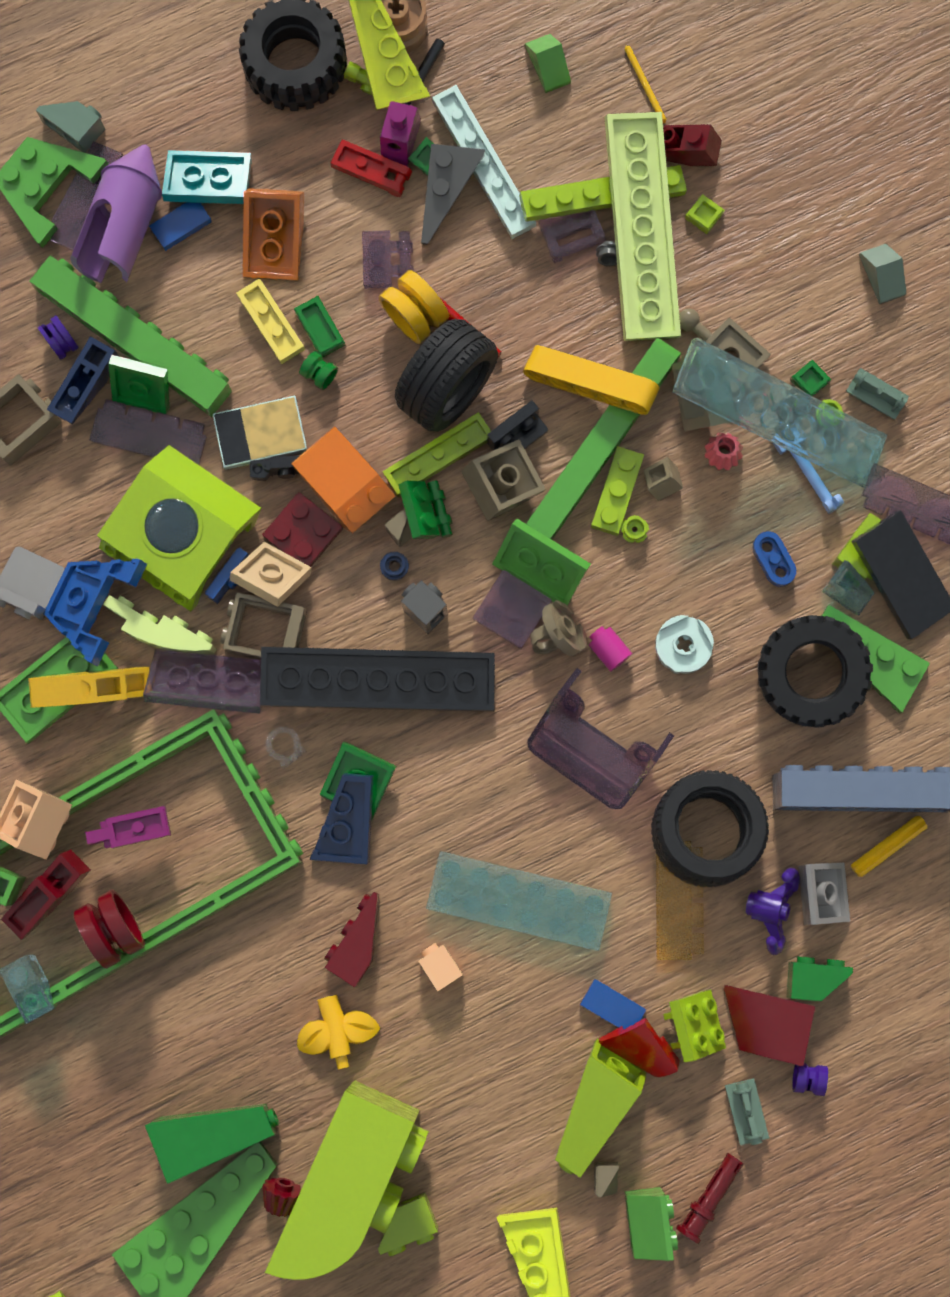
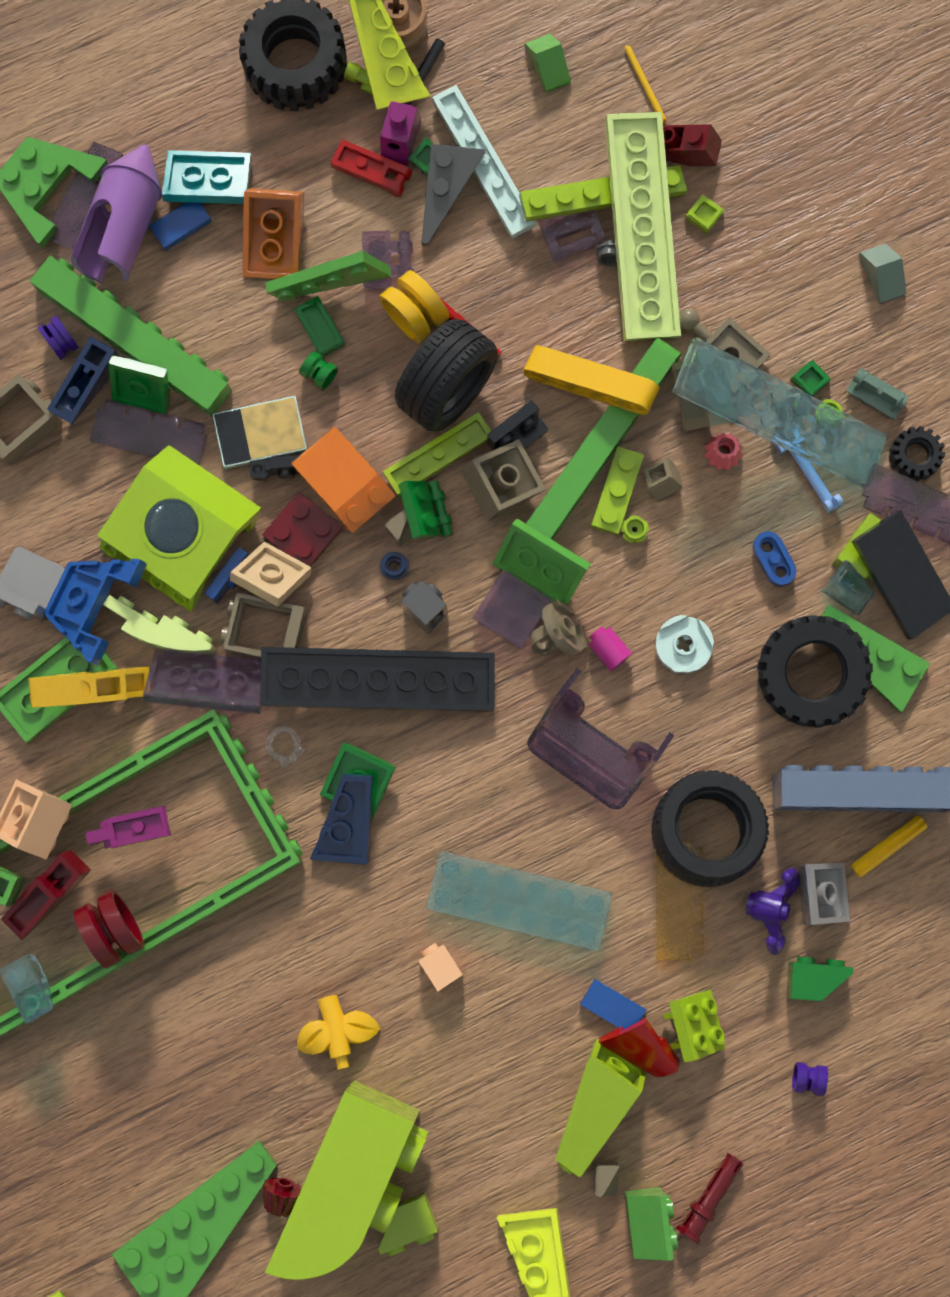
(73, 122): sand green slope -> none
(201, 1138): green slope -> none
(270, 321): light yellow plate -> none
(335, 274): none -> bright green wing
(356, 950): dark red slope -> none
(747, 1112): sand green hinge -> none
(770, 1025): dark red slope -> none
(926, 440): none -> black tyre

